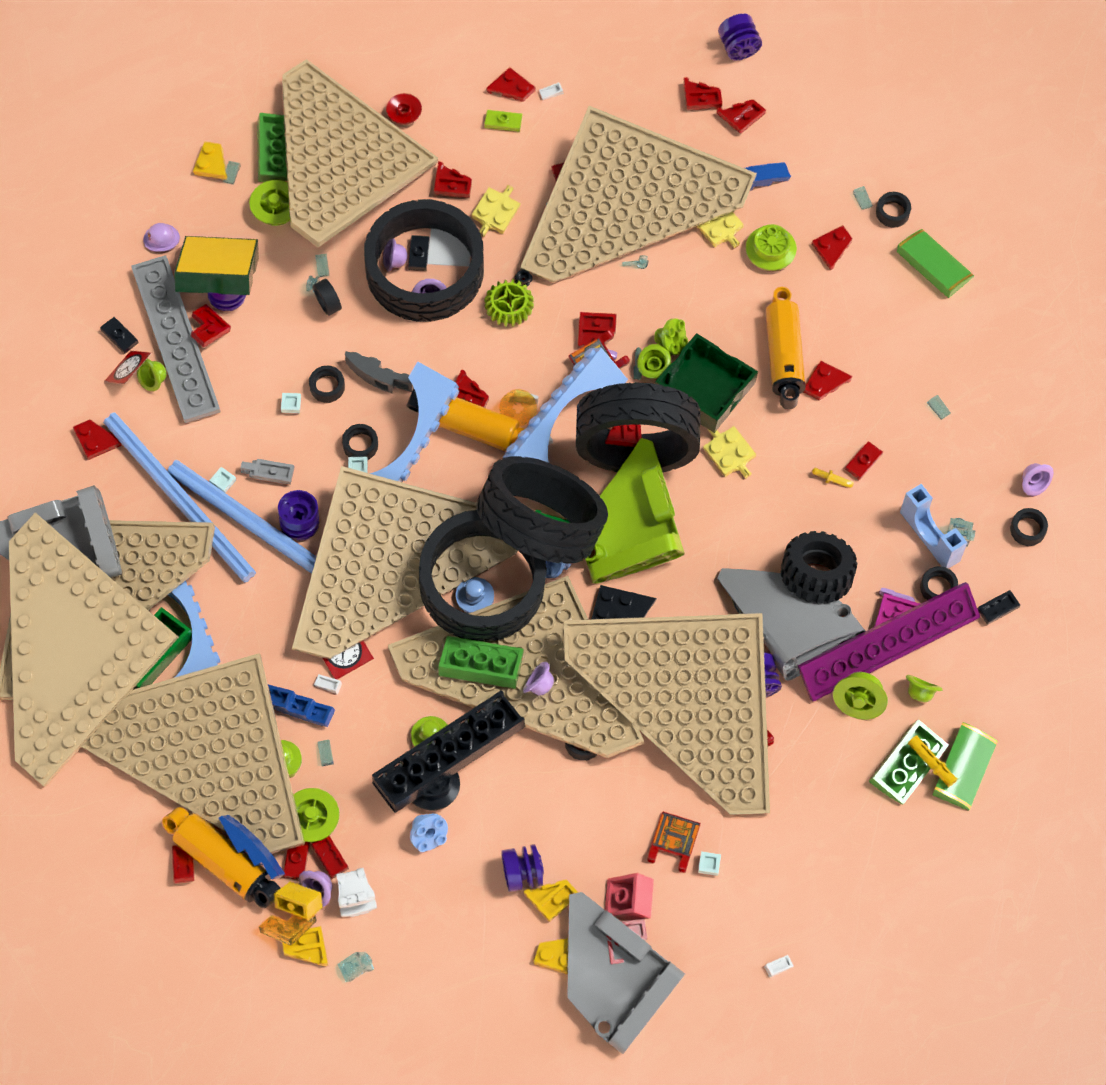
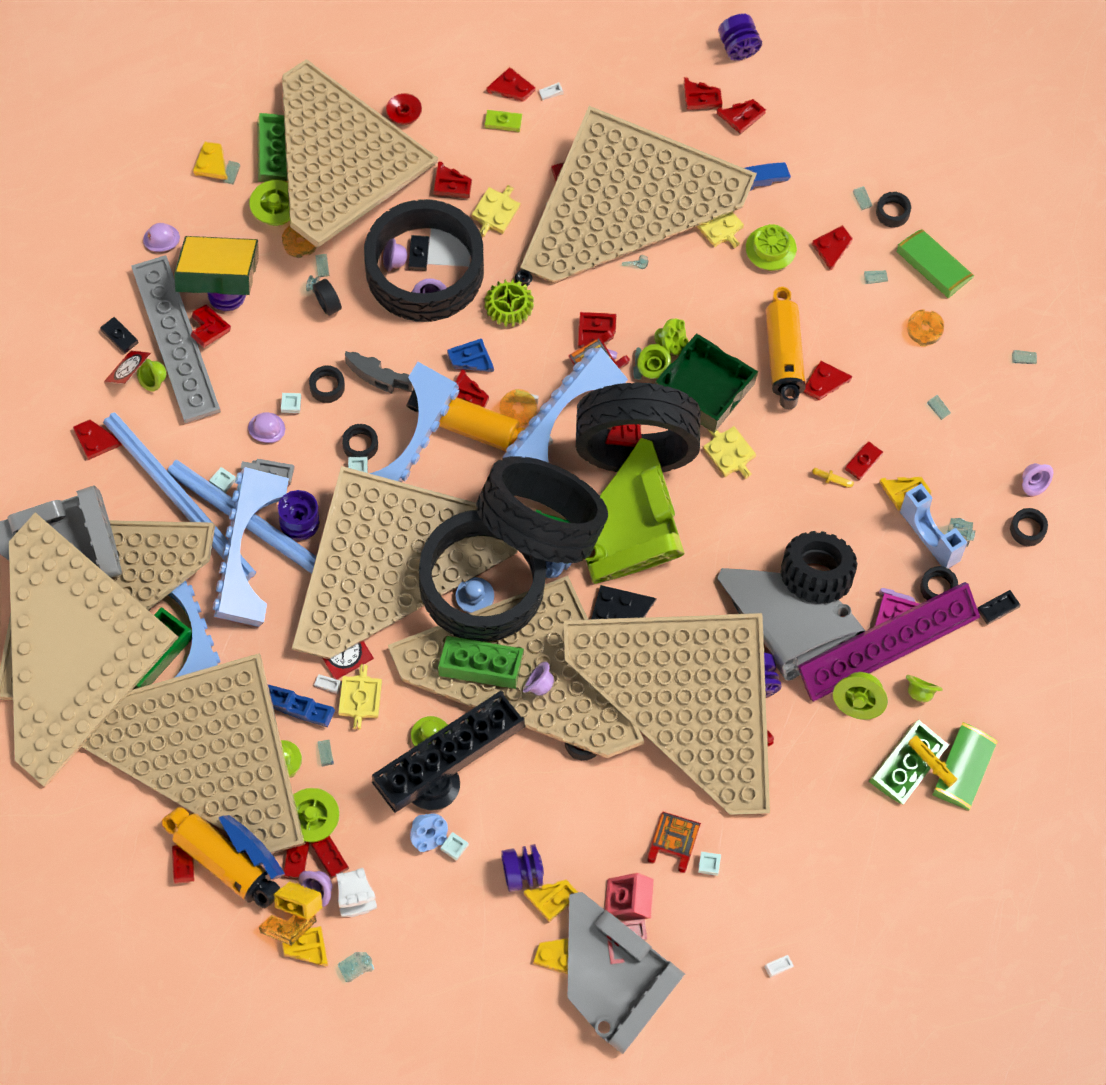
(235, 596): none -> light blue arch
(266, 427): none -> lavender hat
(295, 249): none -> clear yellow plate
(360, 697): none -> light yellow plate
(454, 846): none -> light aqua plate
(471, 356): none -> blue wing
(875, 276): none -> clear light blue piece
(897, 488): none -> yellow wing
(922, 336): none -> clear yellow plate
(1024, 357): none -> clear light blue piece

